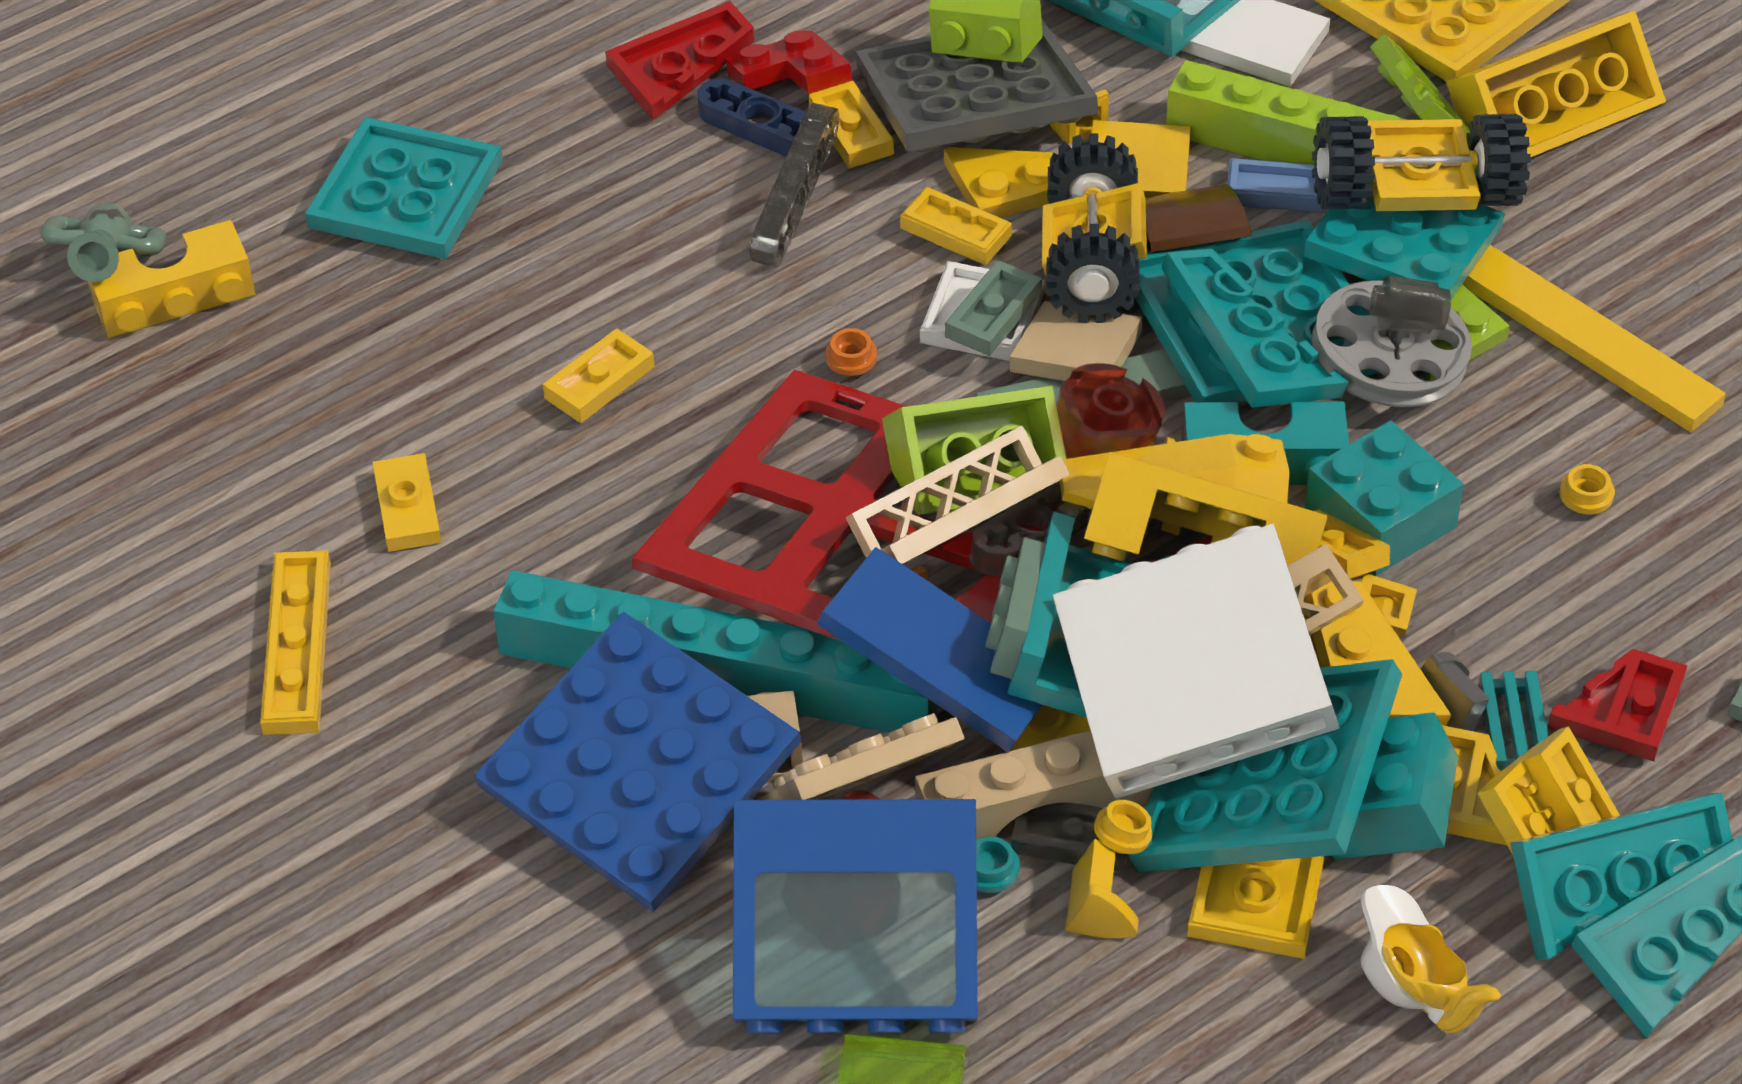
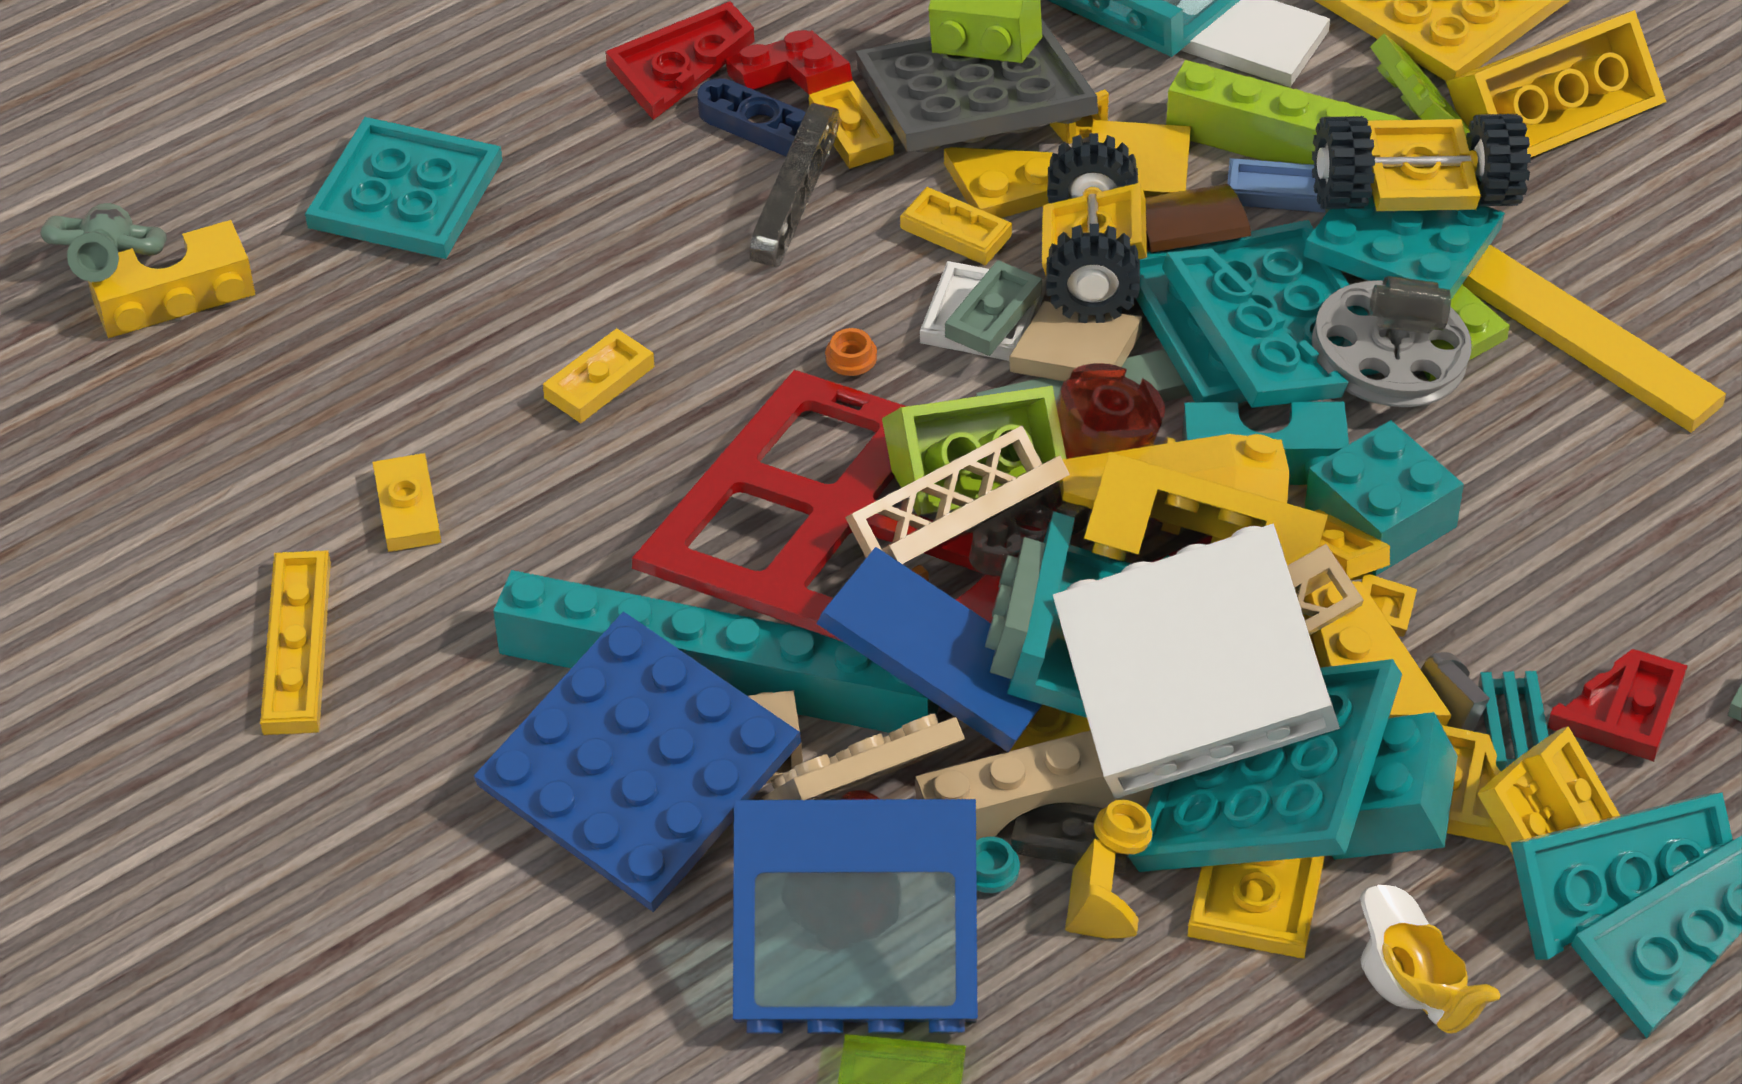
(1587, 489): yellow plate -> none

